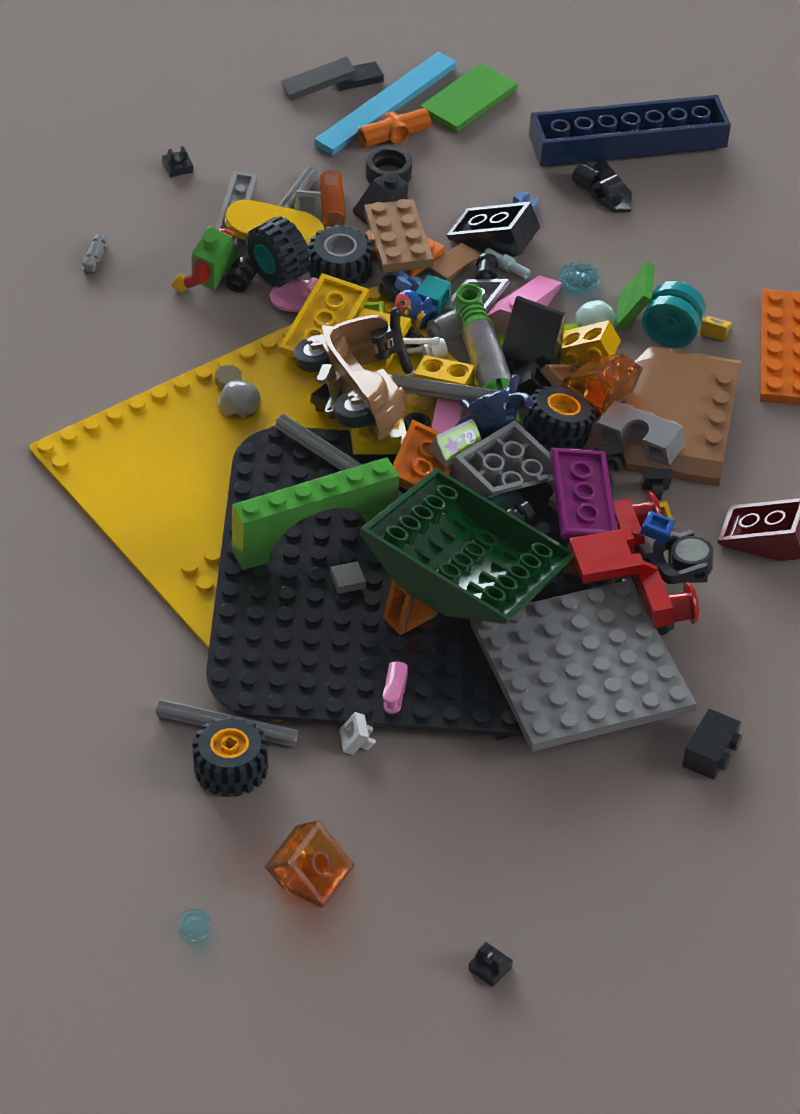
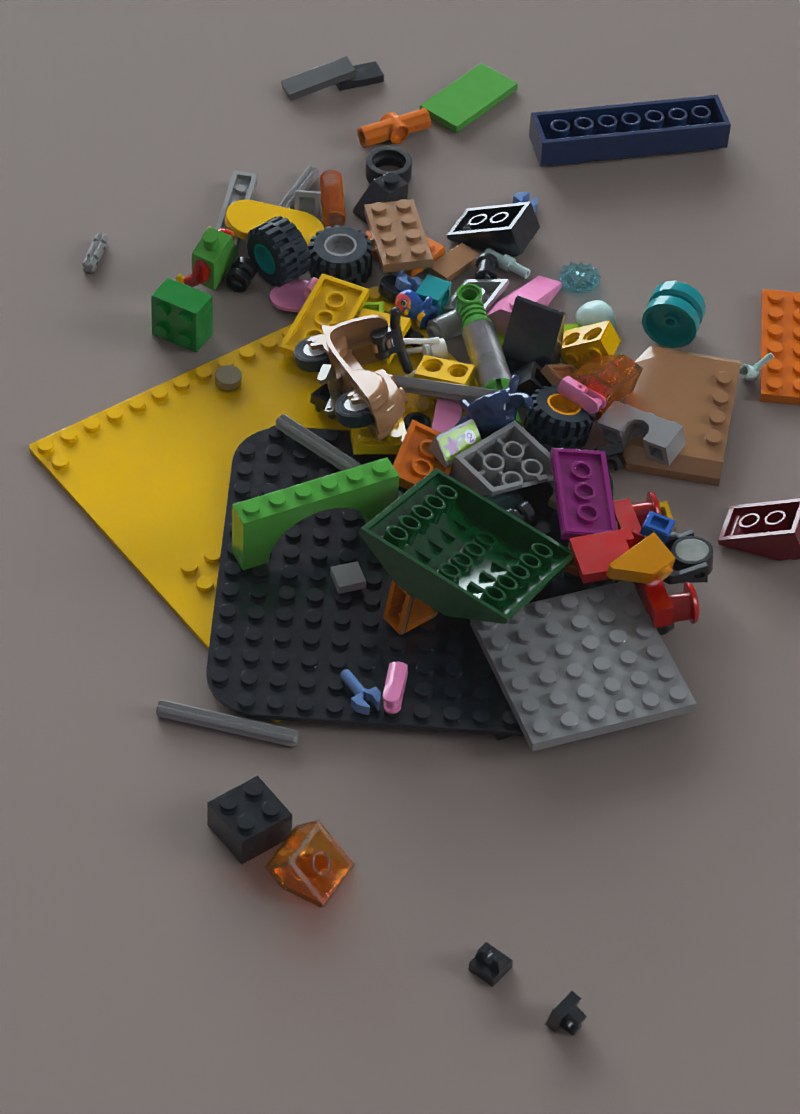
(177, 162): black tile -> none
(182, 314): none -> green brick
(194, 924): clear light blue tile -> none
(230, 756): black wheel -> none
(239, 398): light grey hair -> none
(249, 819): none -> black brick
(356, 734): white tile -> none
(357, 702): none -> medium blue bar
(387, 101): medium azure tile -> none
(567, 1015): none -> black tile
(581, 395): none -> bright pink bar
(604, 184): black panel -> none
(635, 296): bright green tile -> none
(643, 562): none -> light orange slope
(656, 480): black tile -> none
(712, 743): black brick -> none
(715, 328): yellow slope -> none
(752, 372): none -> light aqua hand

